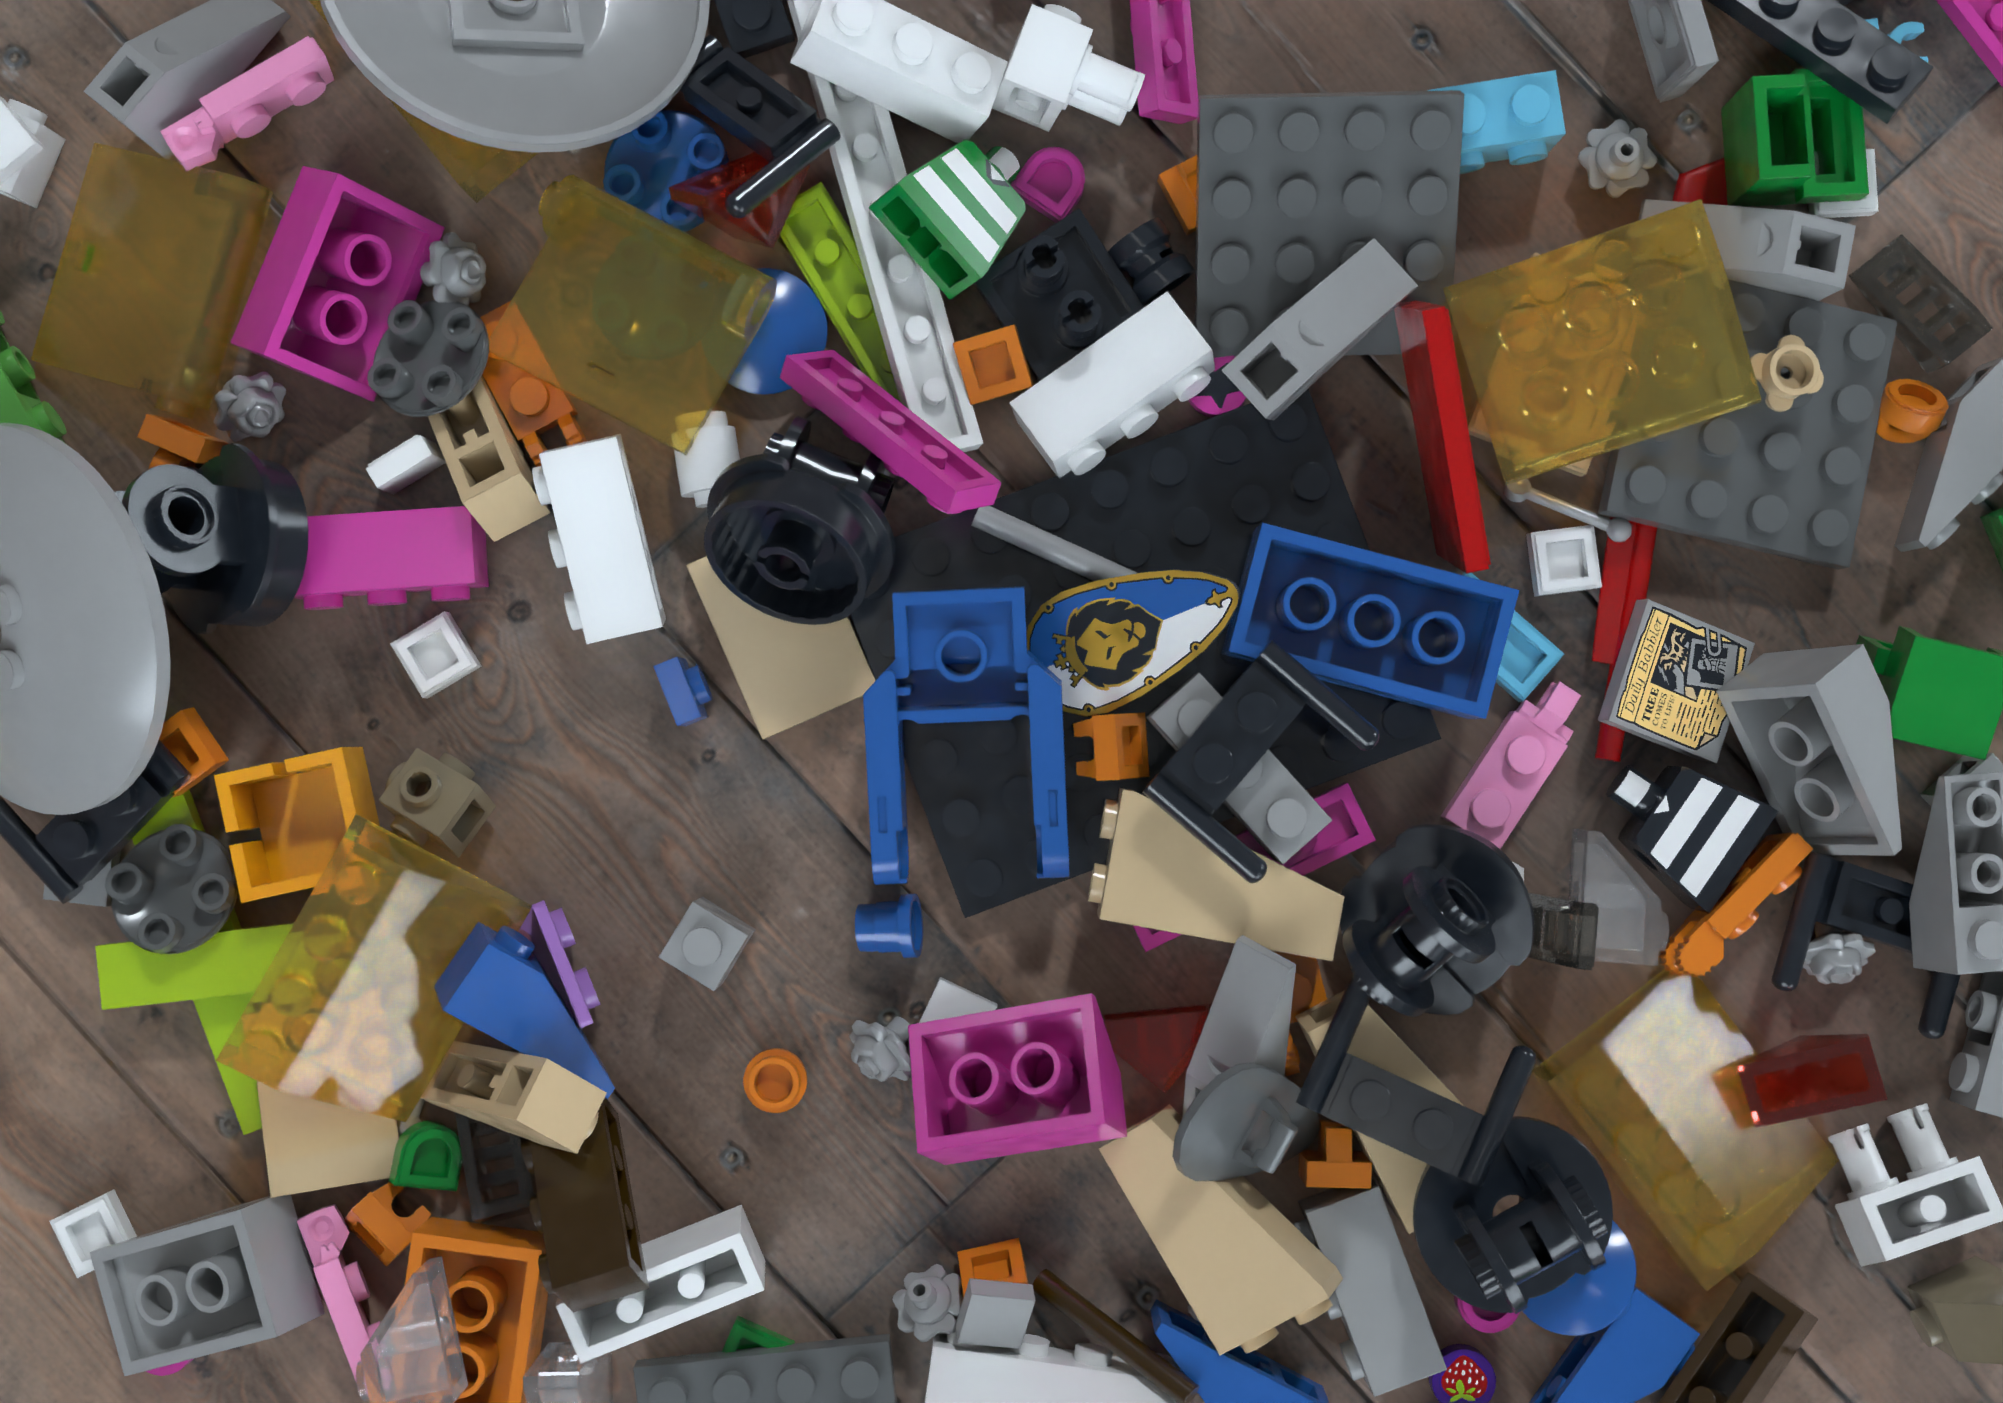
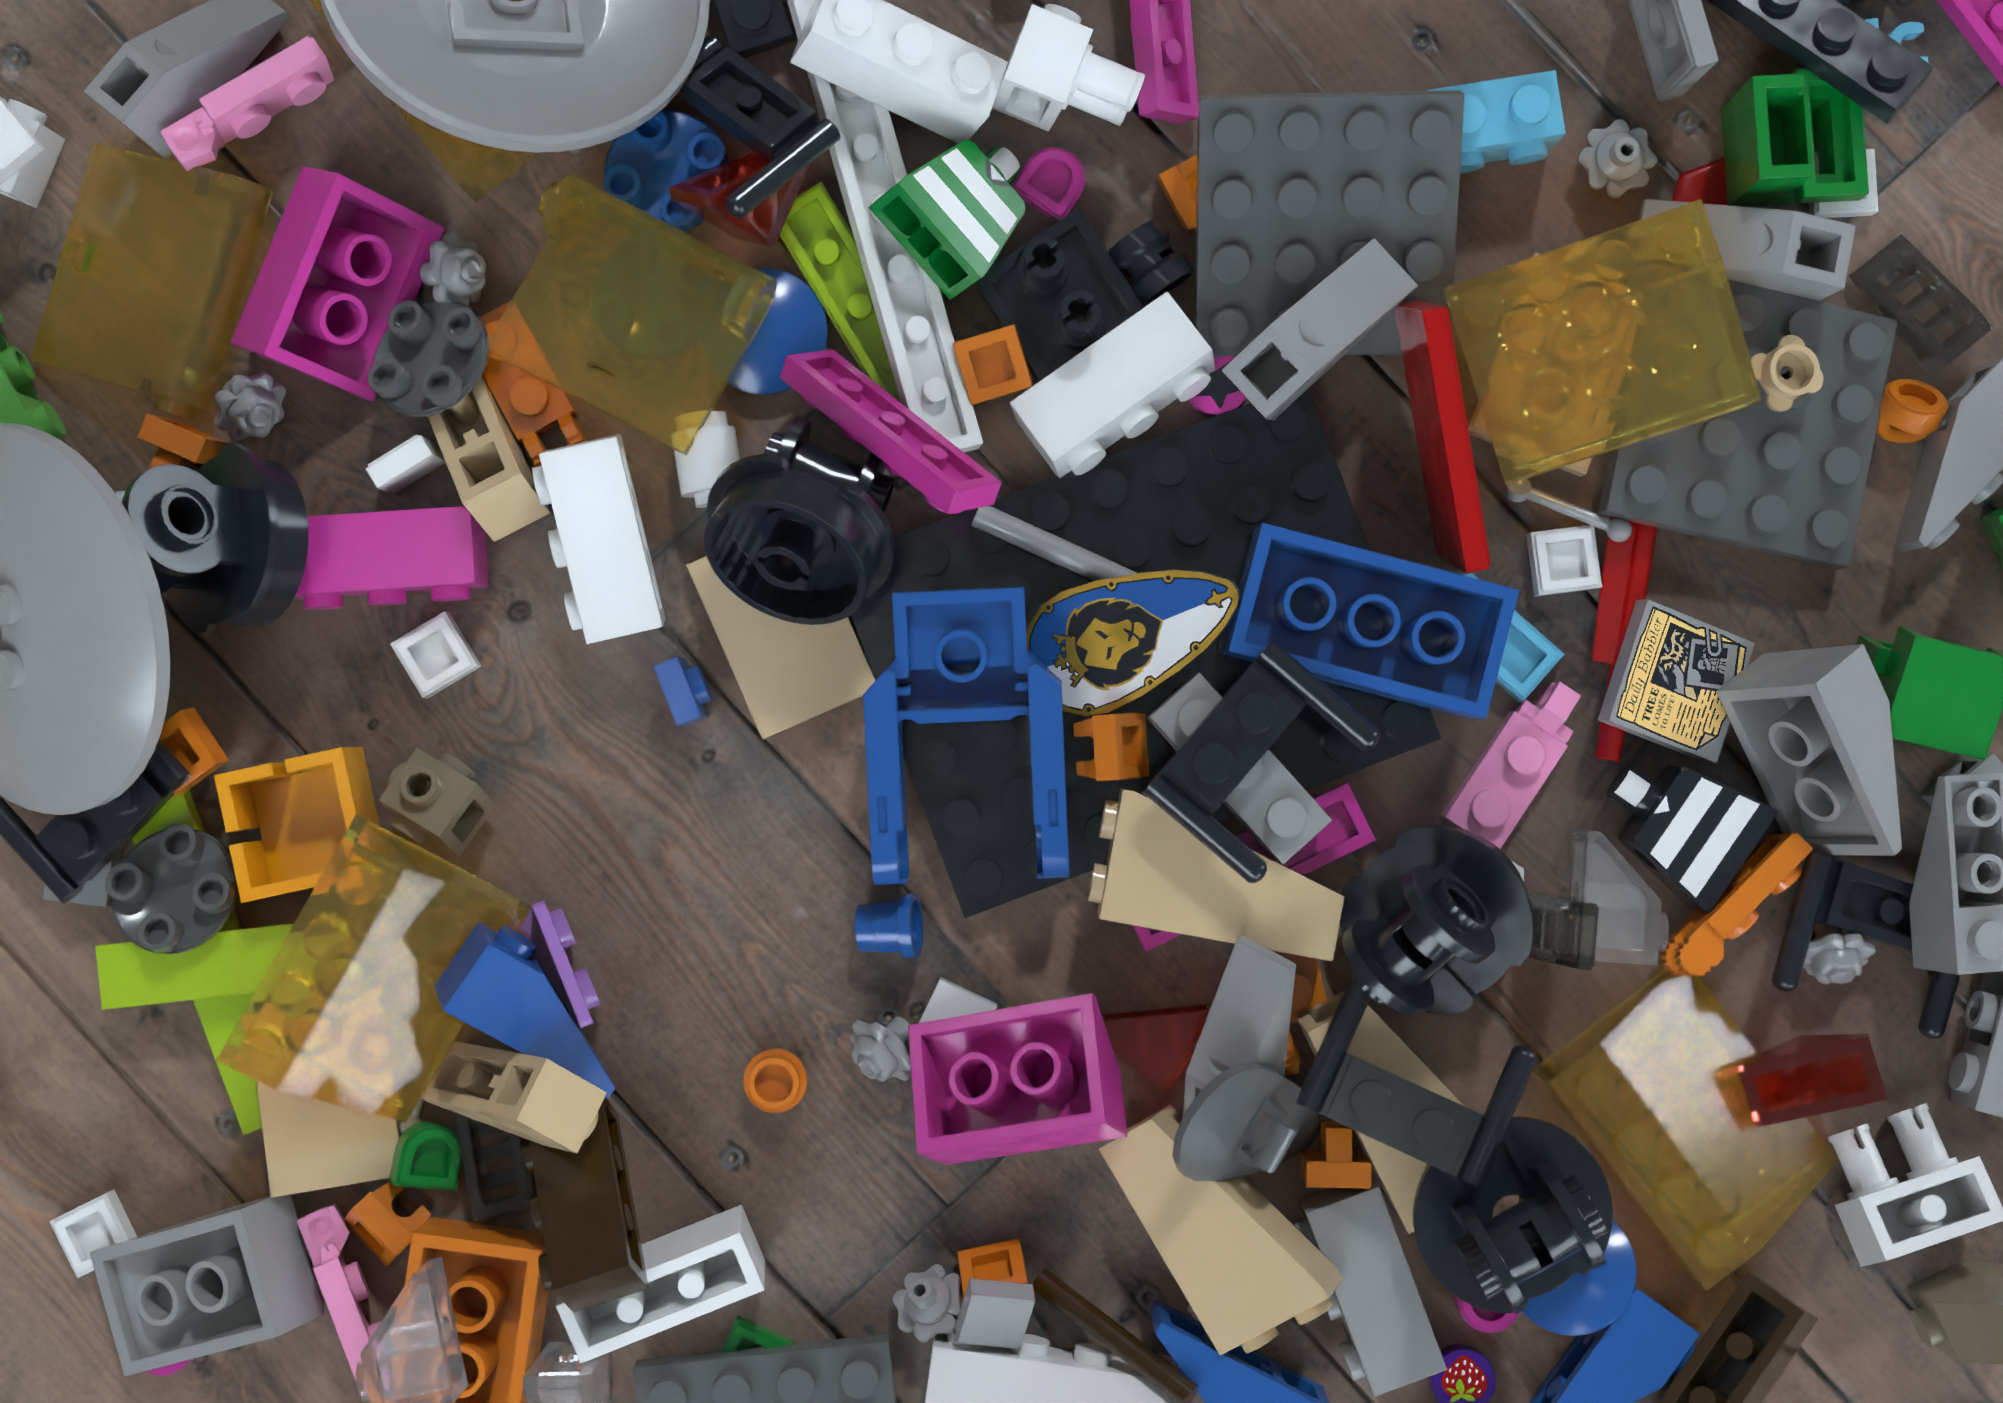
(707, 943): light grey brick -> none

